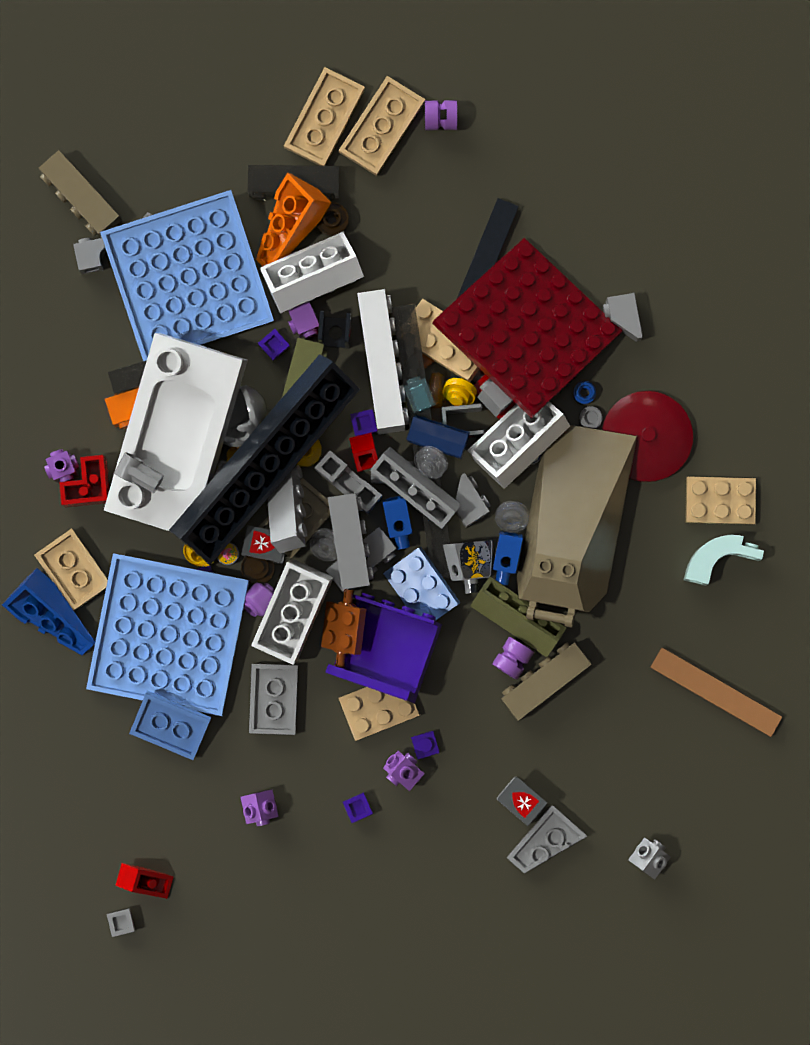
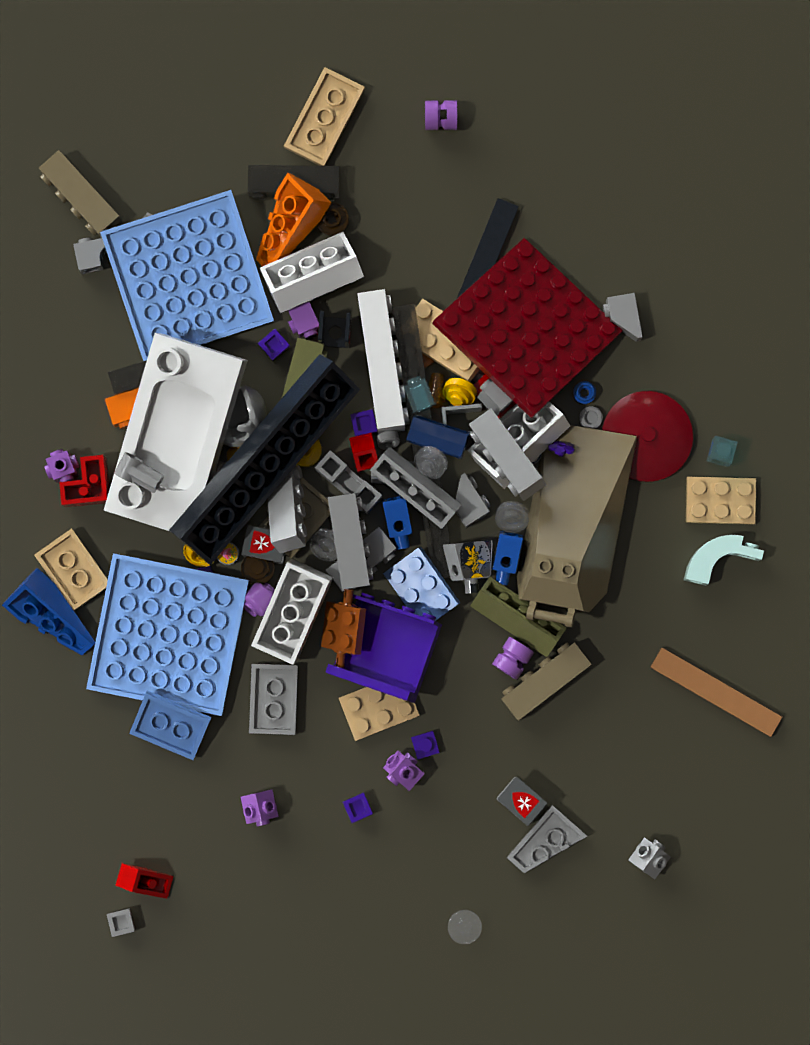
(381, 125): tan plate -> none
(388, 439): none -> light grey tile
(464, 926): none -> clear plate
(507, 454): none -> light grey brick
(561, 448): none -> dark purple plant
(722, 451): none -> clear light blue brick

